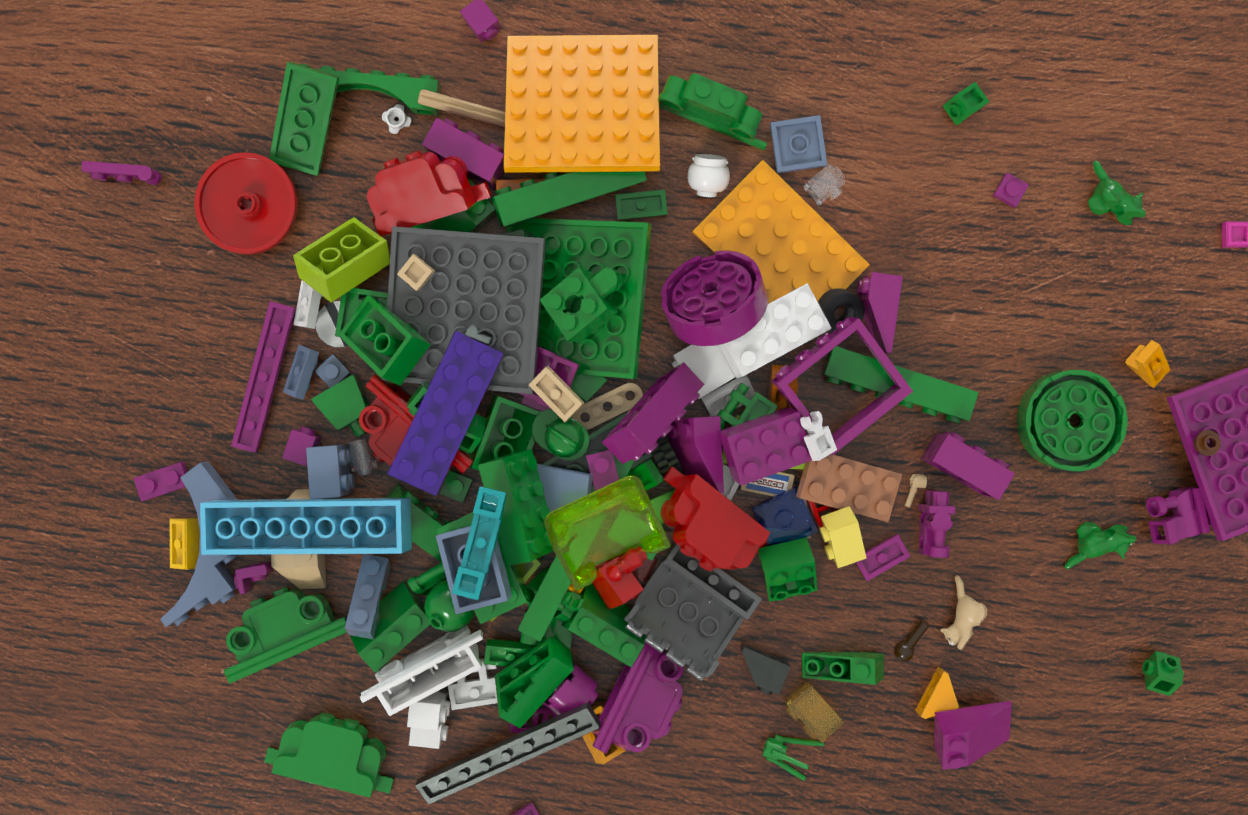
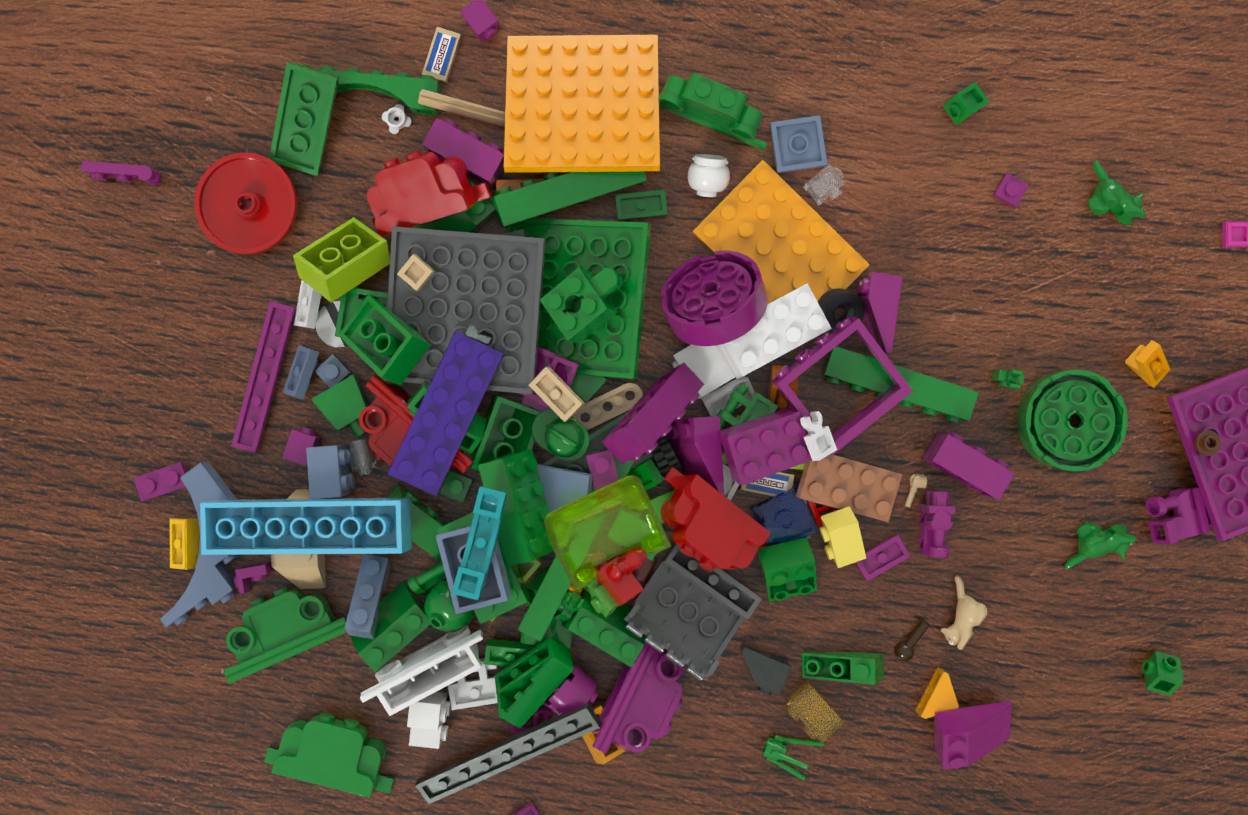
(442, 54): none -> tile
(601, 599): none -> bright green plate
(1009, 378): none -> green plate

